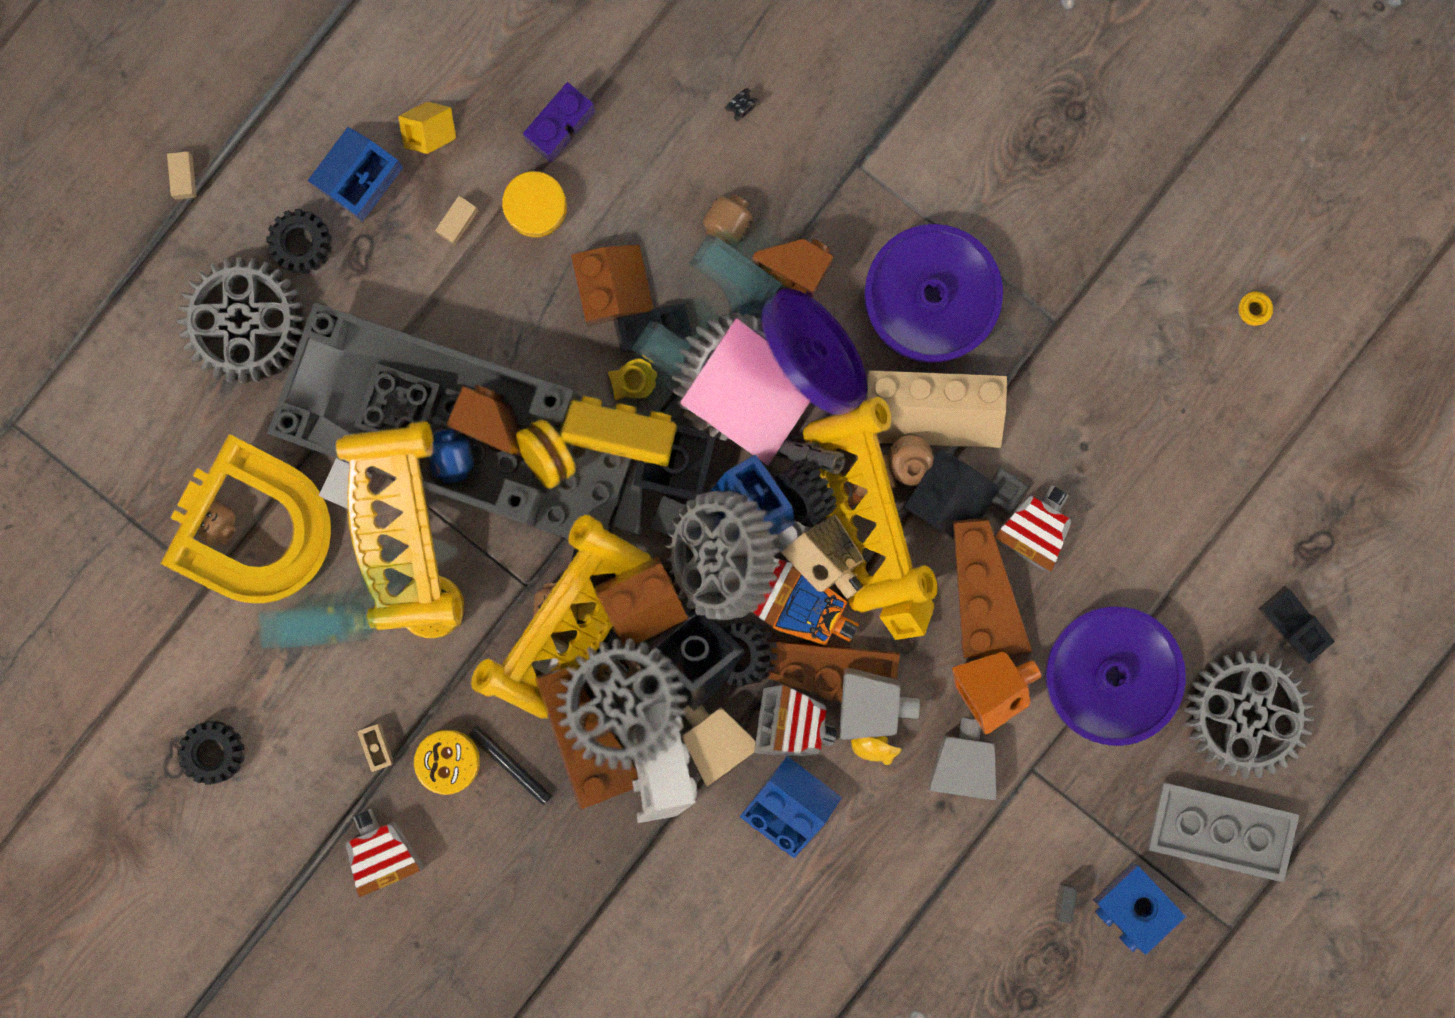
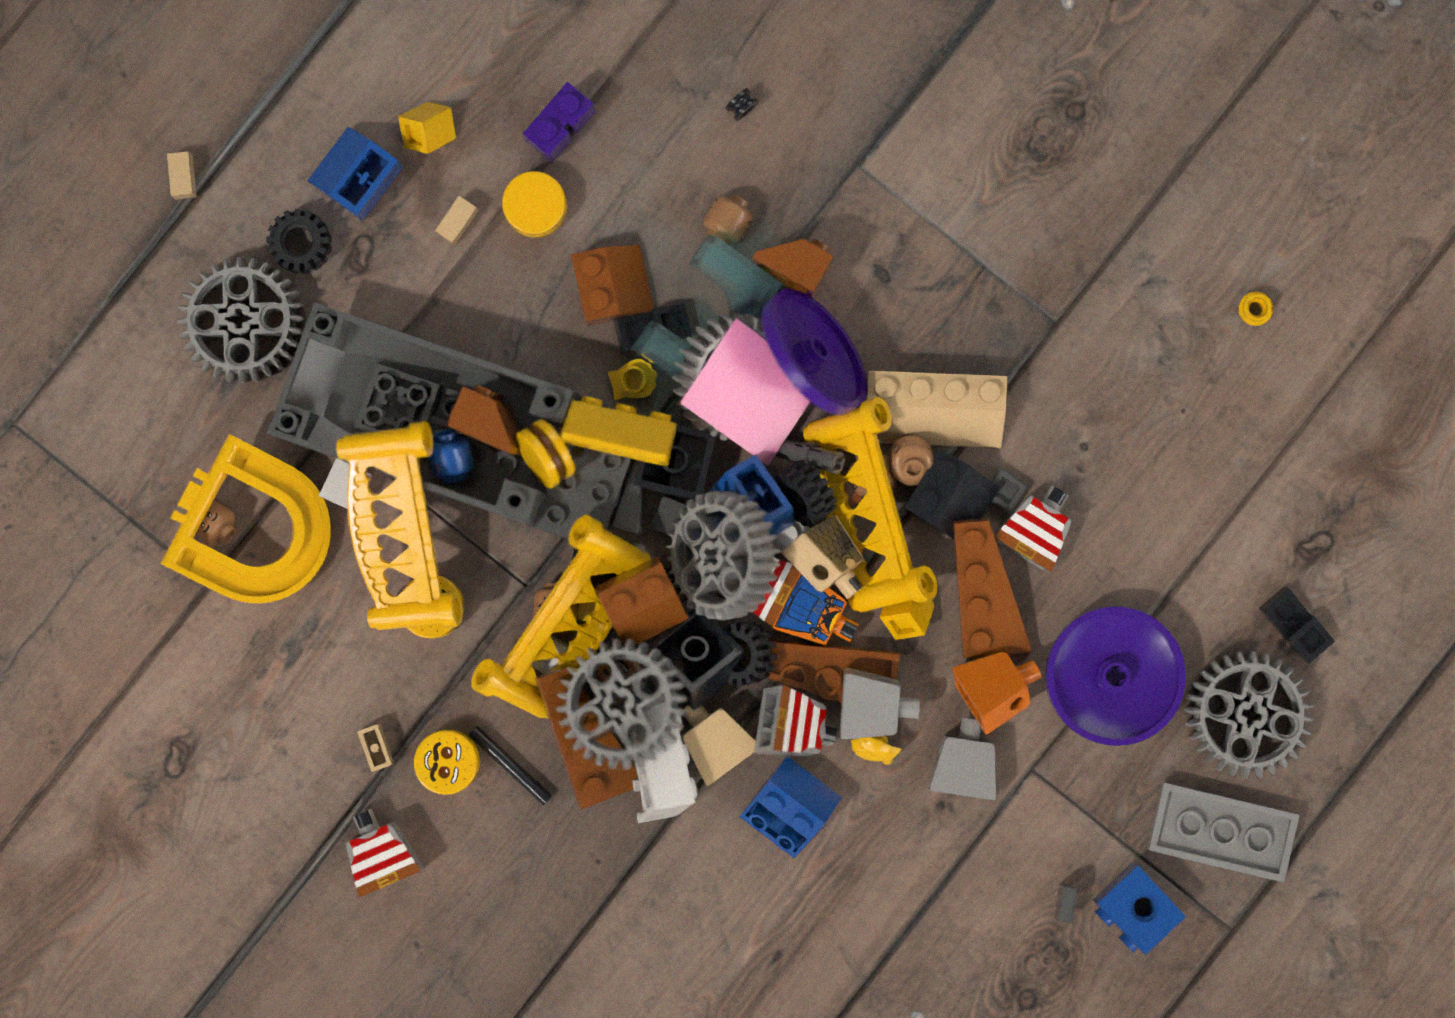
(190, 752): black tyre -> none
(314, 626): clear light blue arch -> none
(933, 293): dark purple dish -> none

